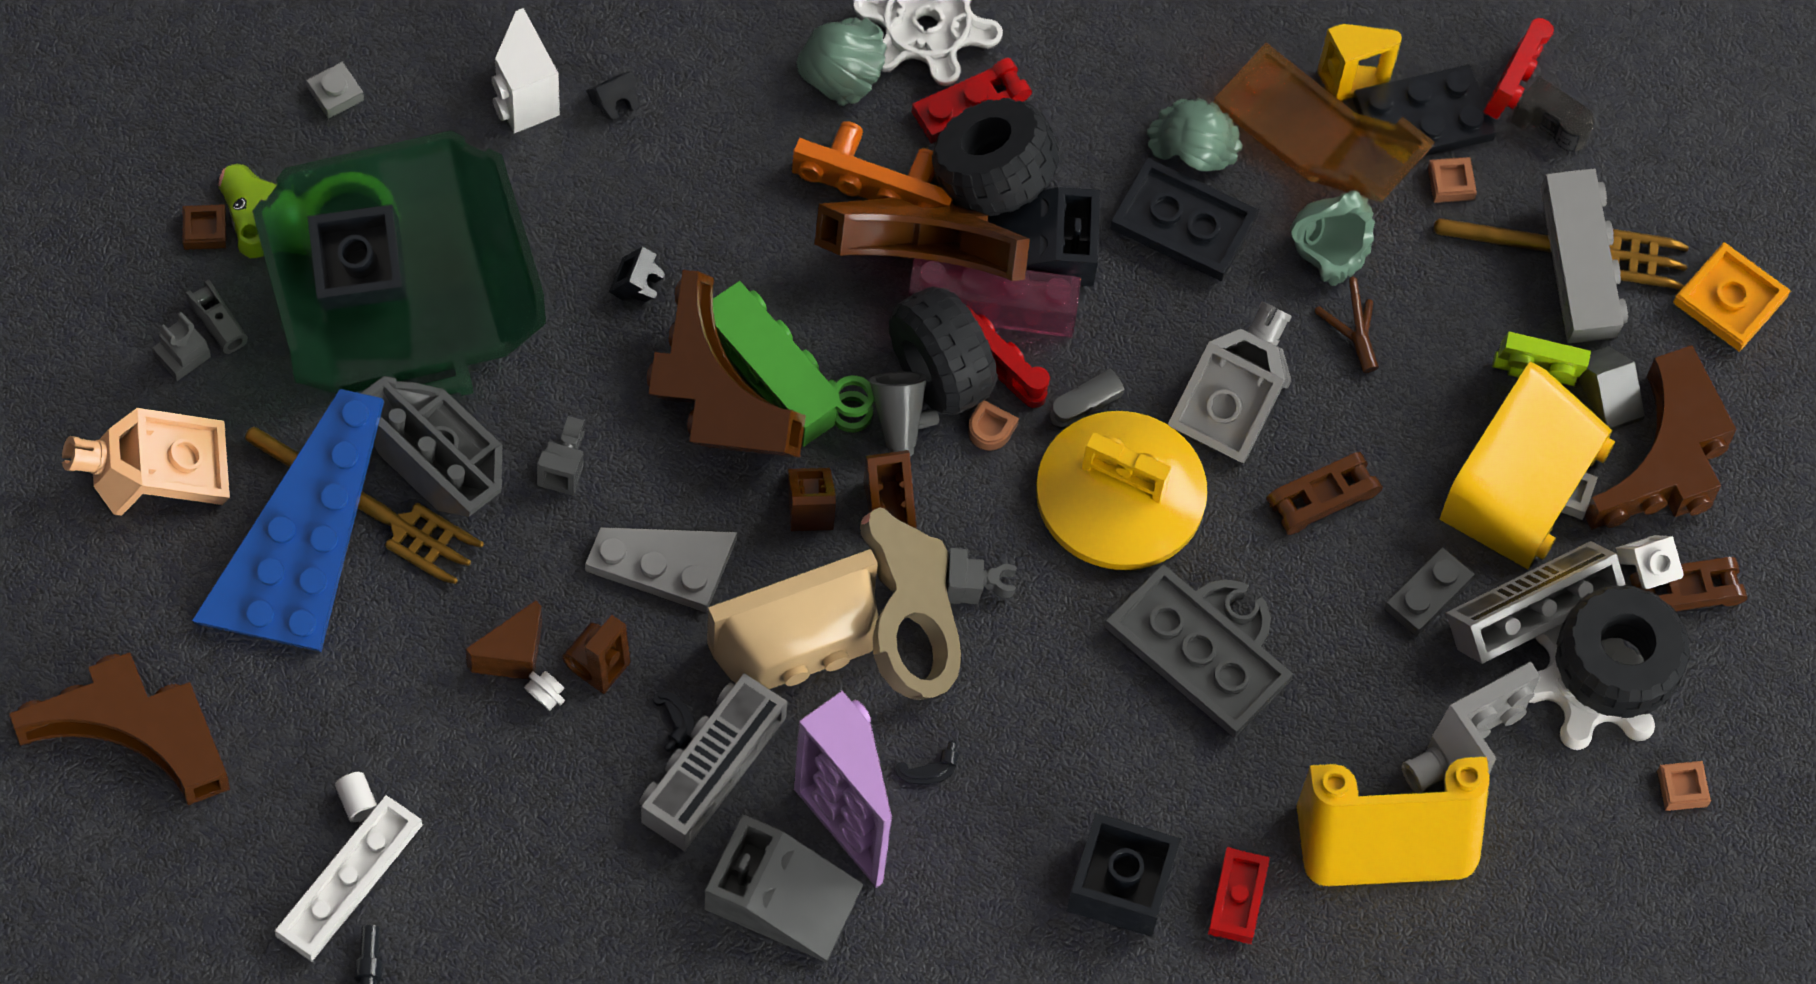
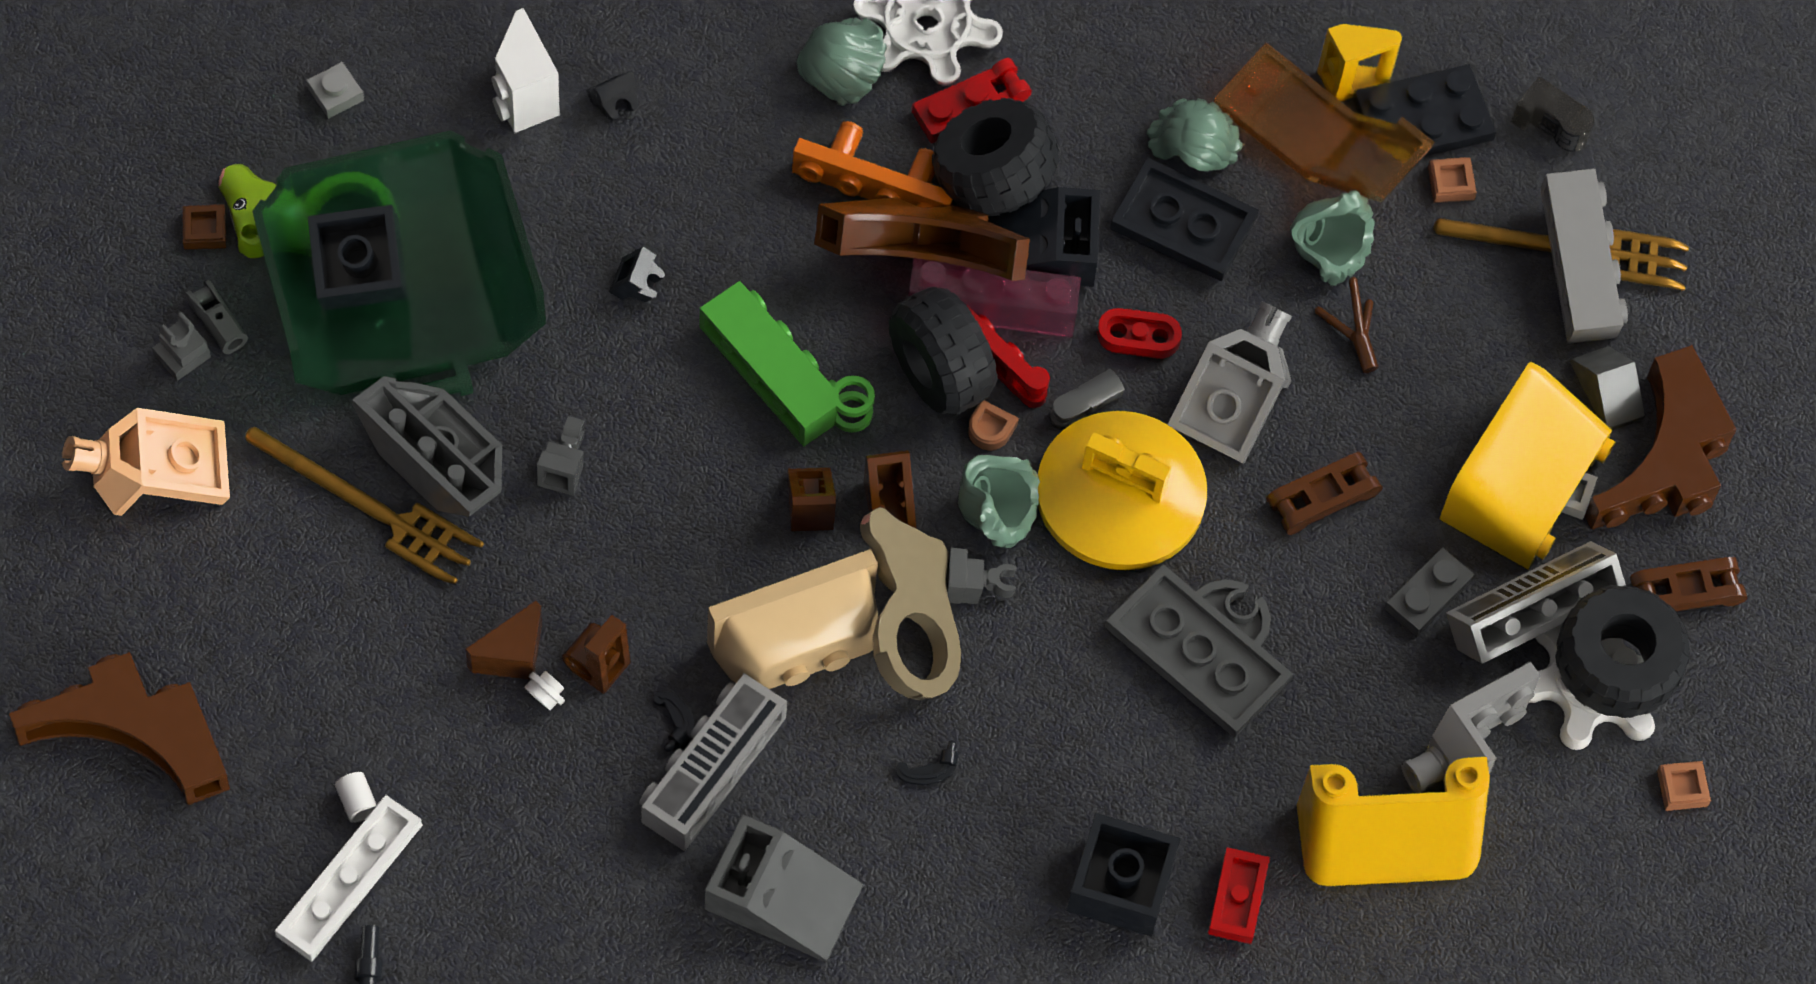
(294, 554): blue wing -> none
(664, 562): light grey wing -> none
(699, 372): reddish brown arch -> none
(844, 782): lavender slope -> none
(899, 408): dark grey piece -> none
(999, 497): none -> sand green hair
(1139, 331): none -> red plate
(1519, 68): red plate -> none
(1558, 359): lime plate -> none
(1654, 560): white bracket -> none
(1731, 296): light orange plate -> none

